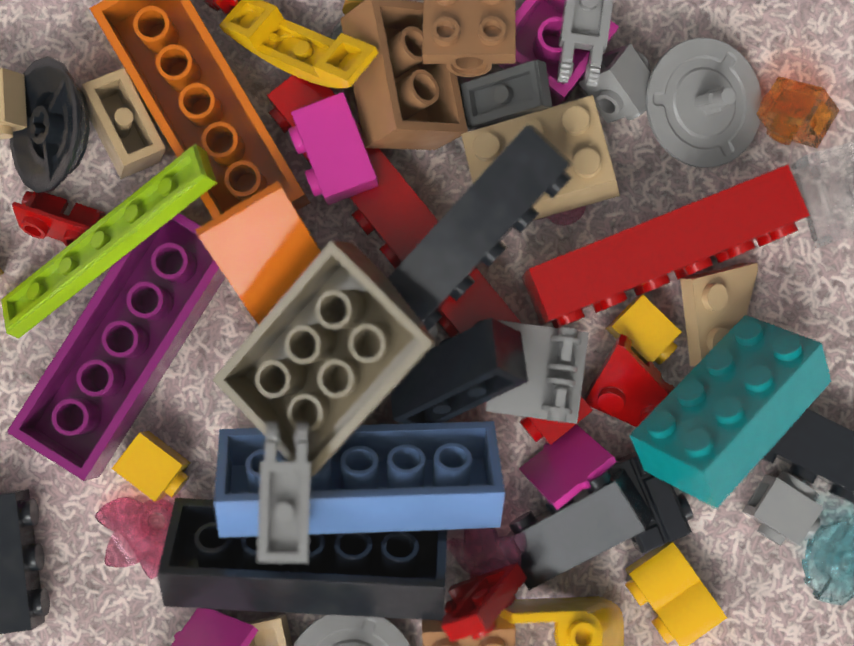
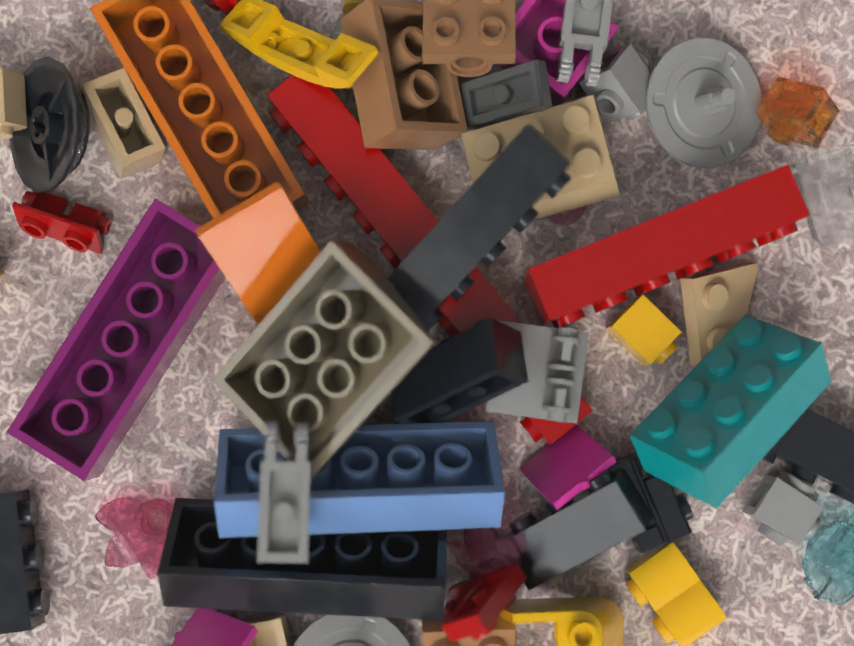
(108, 240): lime tile -> none
(152, 466): yellow brick -> none
(334, 149): dark pink brick -> none
(627, 385): red wing -> none

